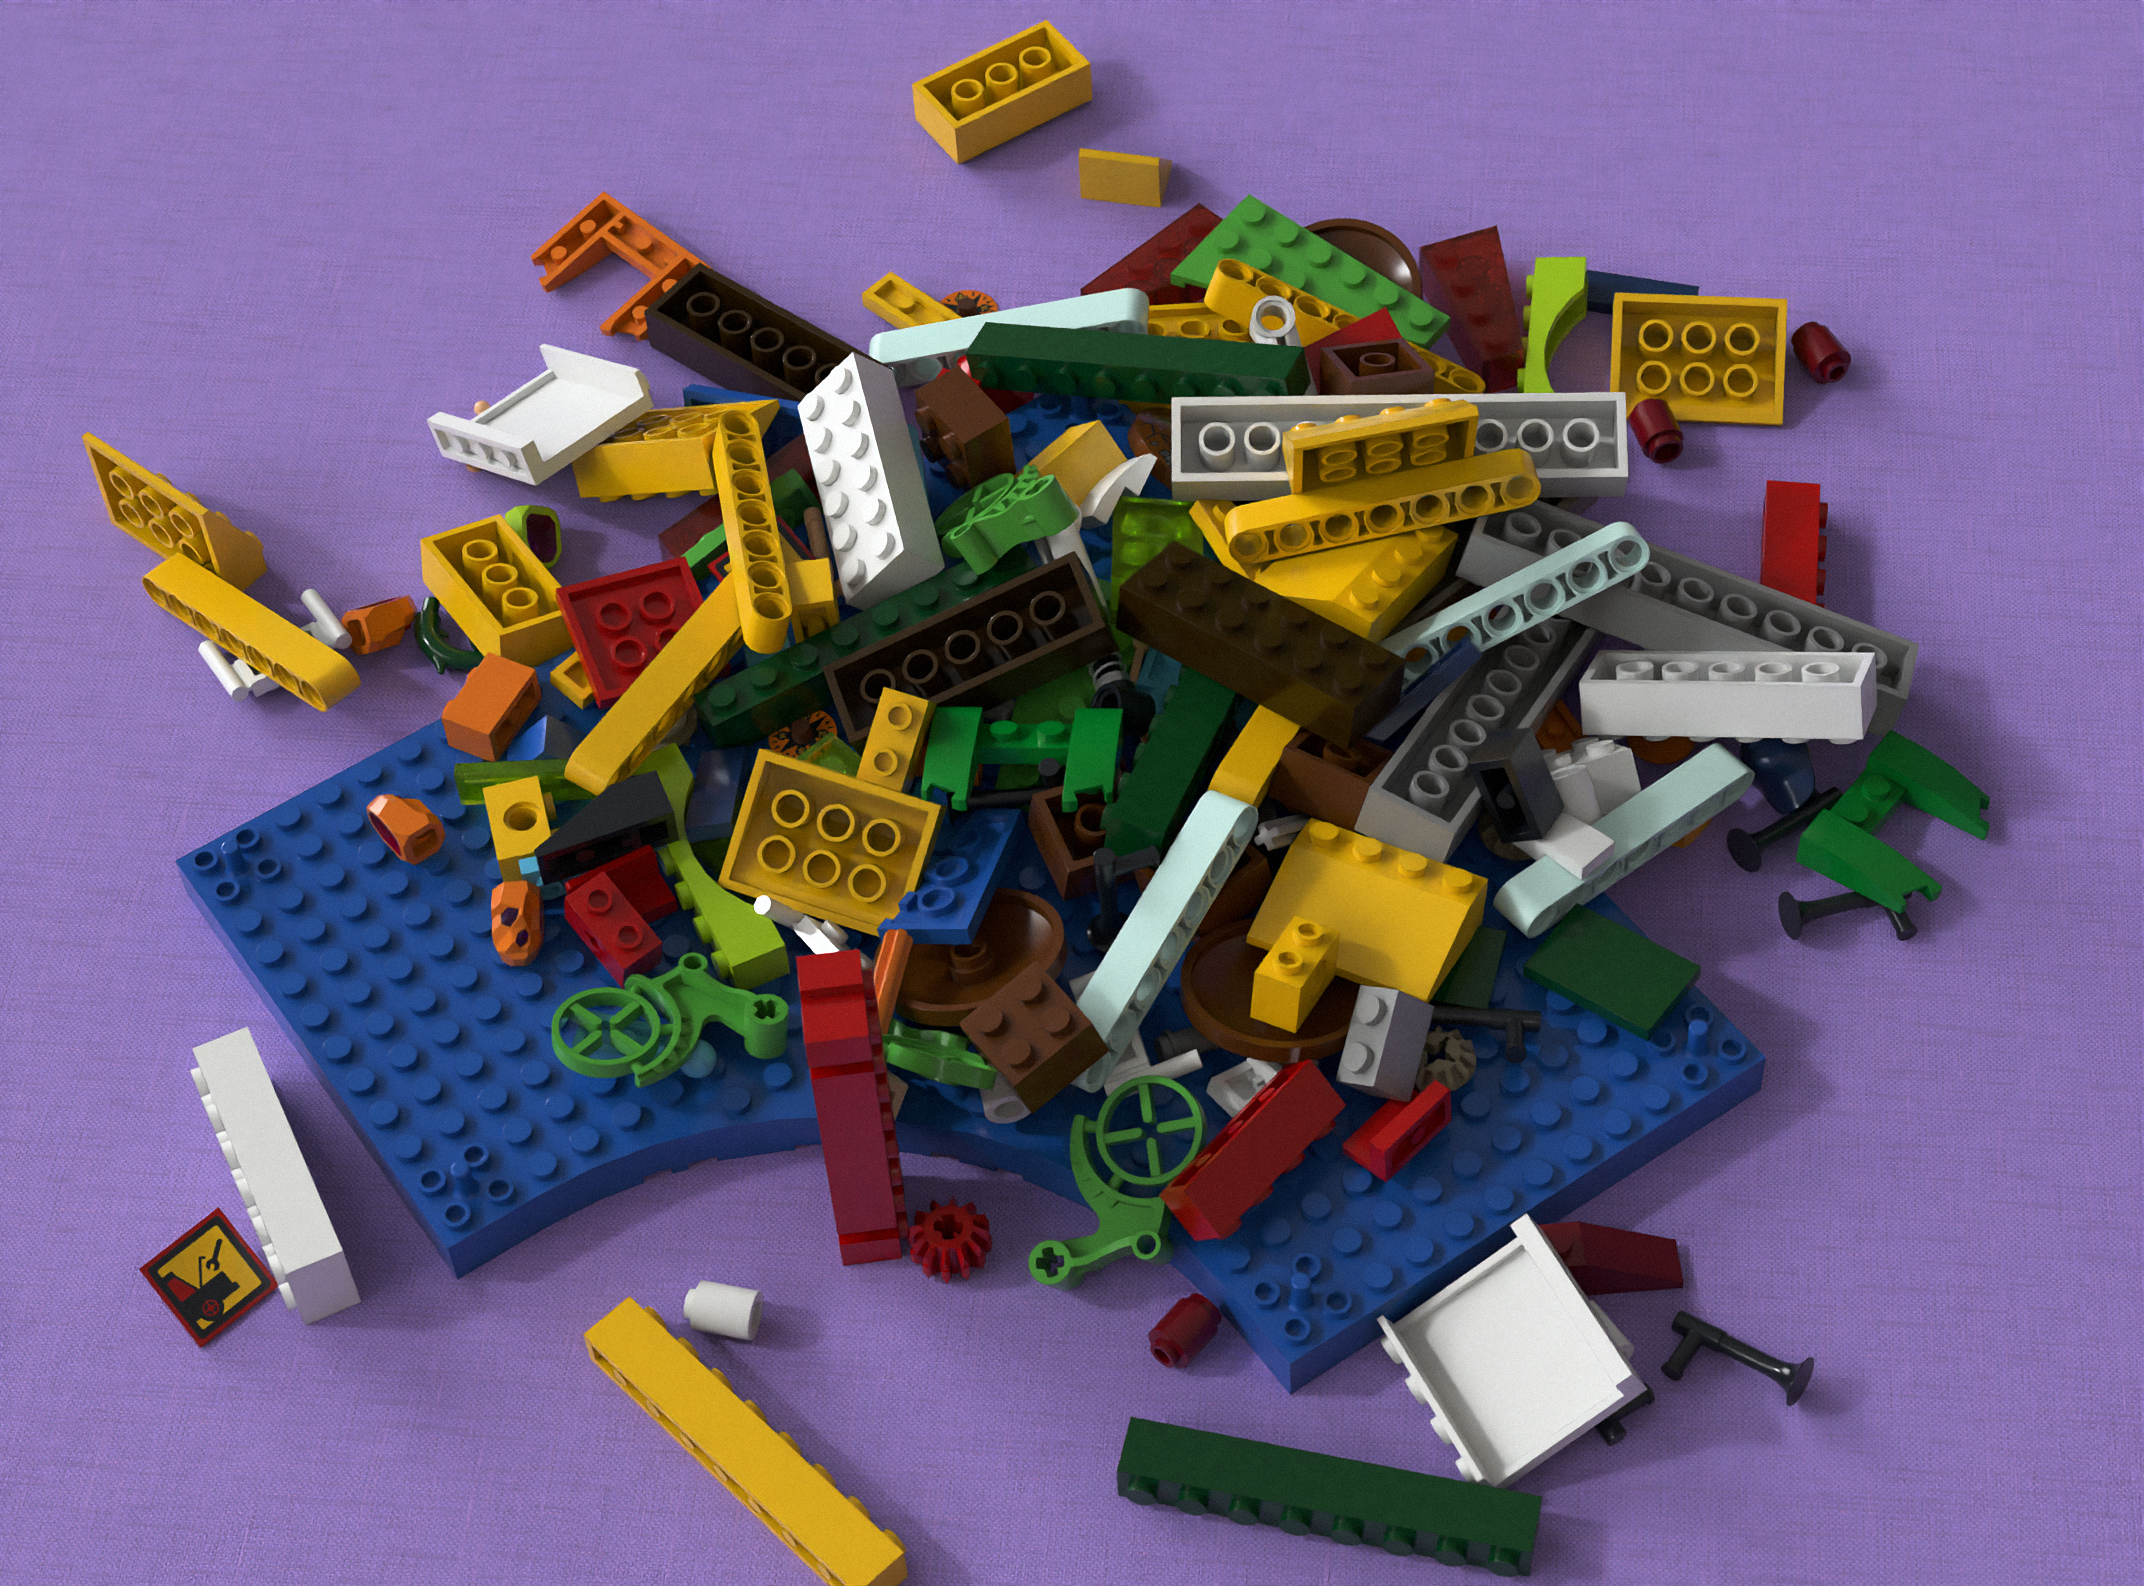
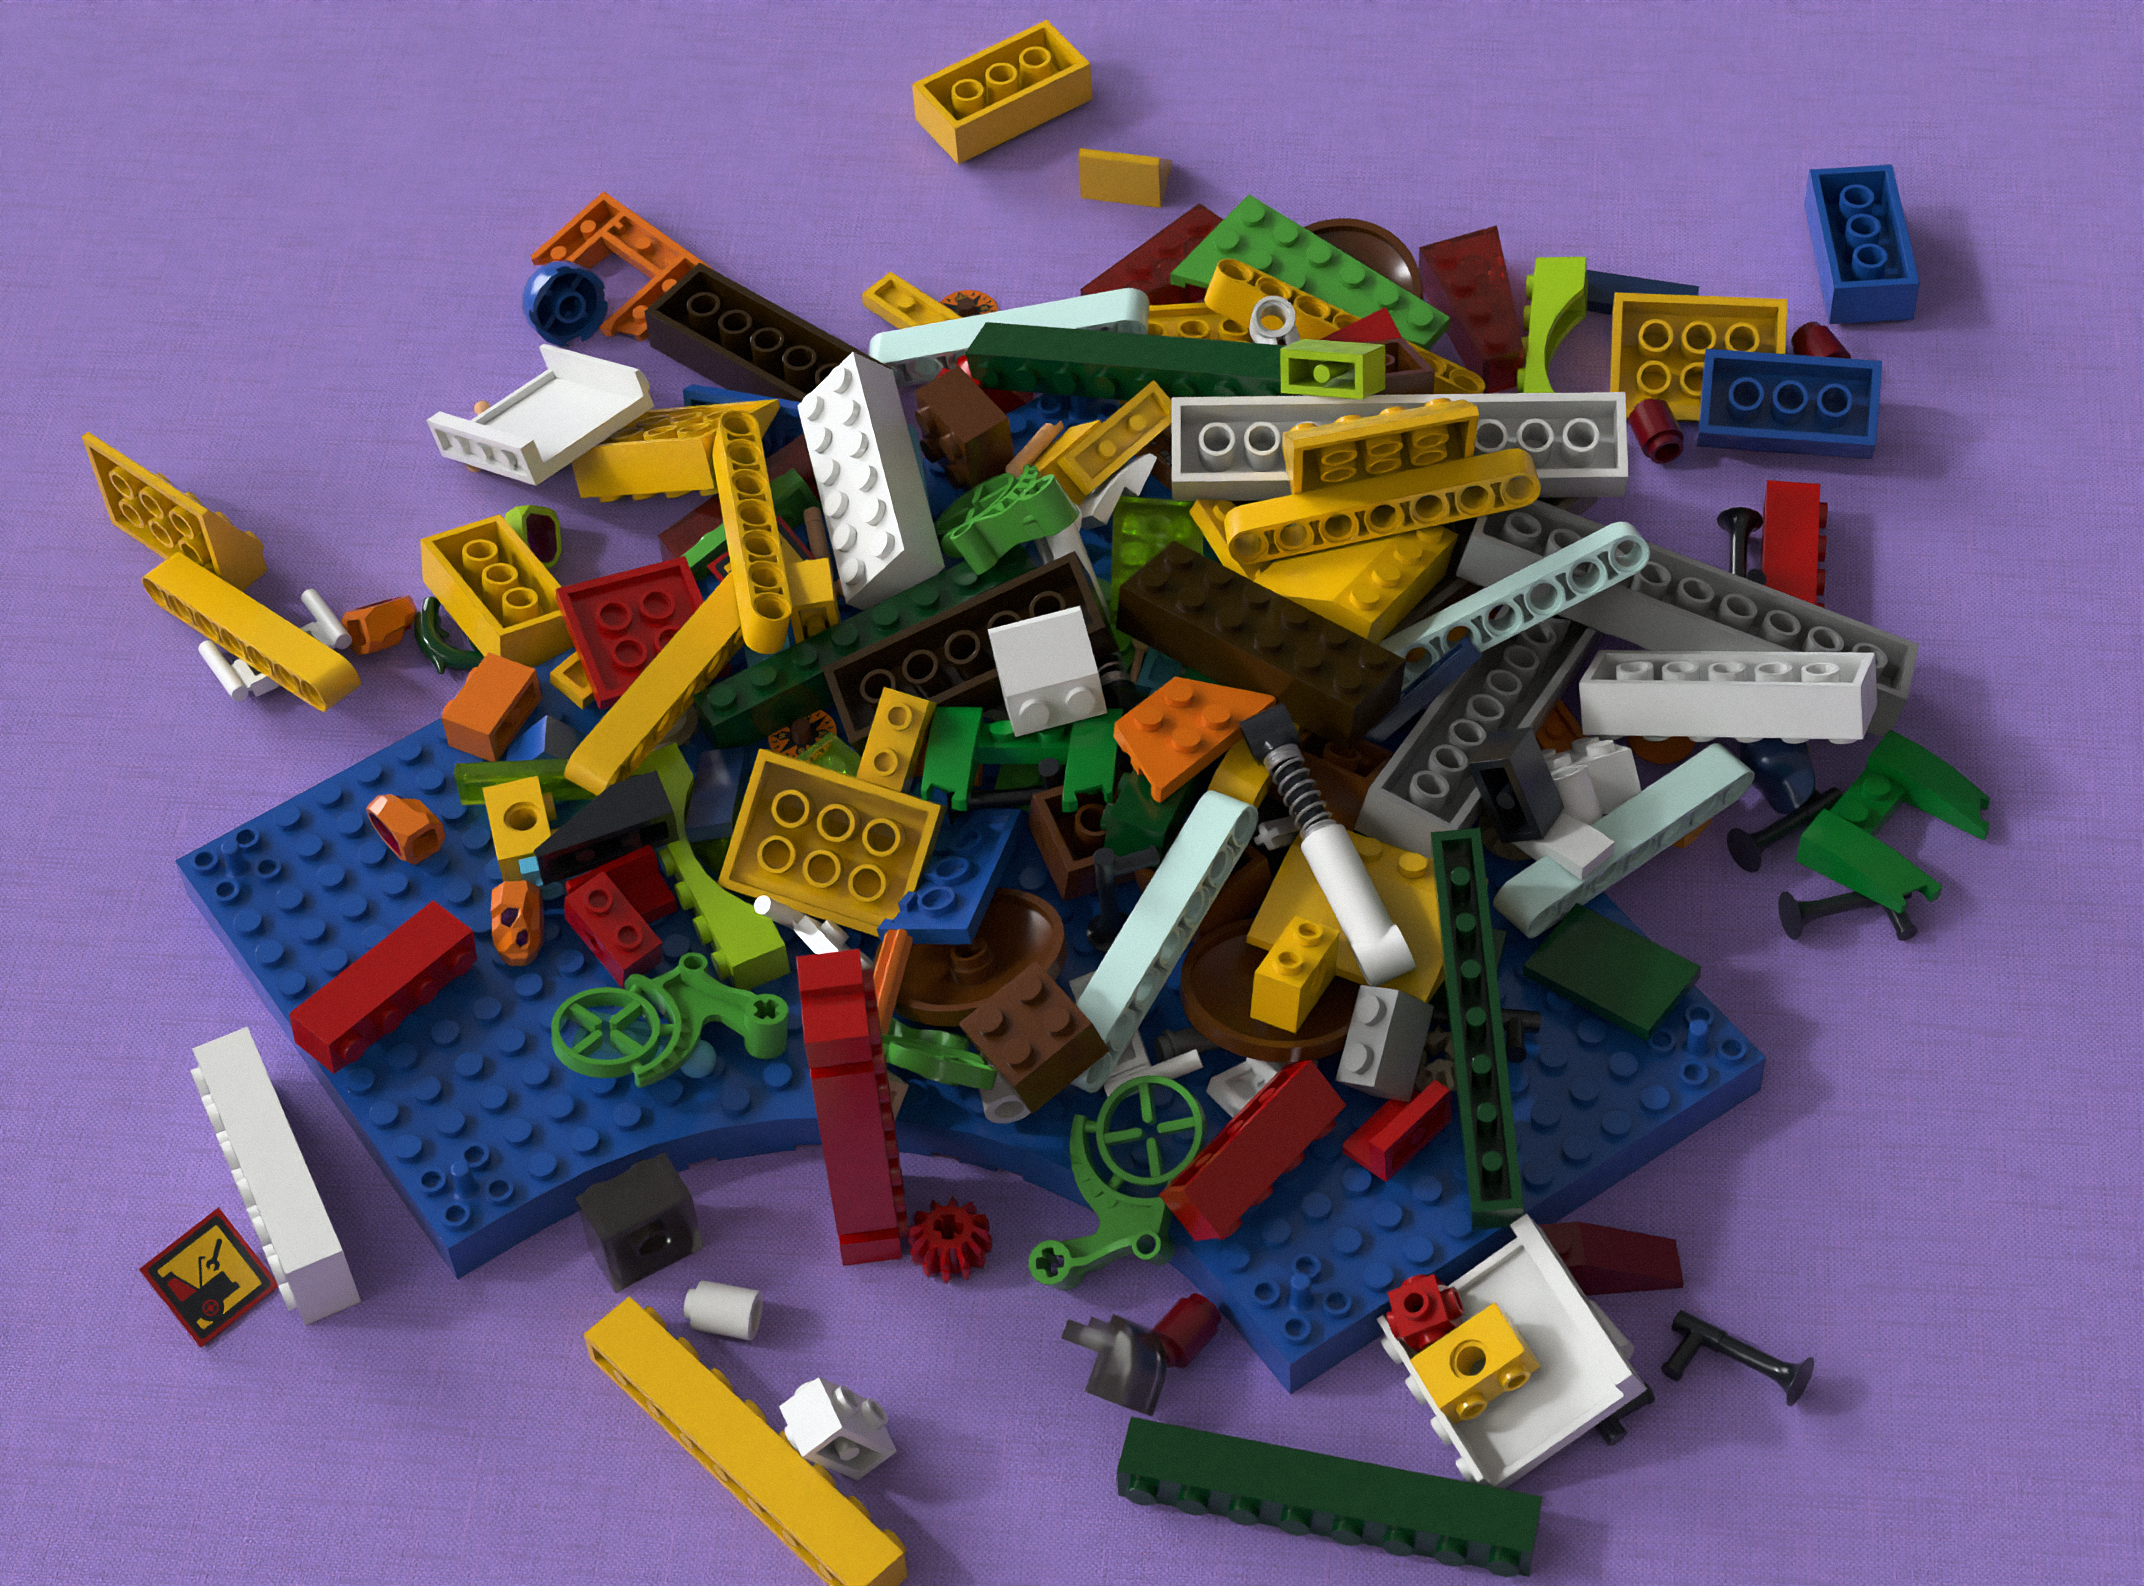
(383, 987): none -> red brick
(564, 302): none -> blue cylinder
(639, 1221): none -> clear smoke brick
(837, 1428): none -> white brick
(1034, 448): none -> light nougat wheel
(1047, 671): none -> white slope
(1118, 438): none -> yellow plate
(1128, 1364): none -> clear smoke brick
(1184, 730): none -> orange wing
(1329, 850): none -> white piece
(1332, 368): none -> lime brick
(1424, 1311): none -> red brick
(1448, 1363): none -> yellow brick
(1476, 1029): none -> dark green brick
(1740, 524): none -> black piece
(1789, 403): none -> blue brick
(1861, 244): none -> blue brick

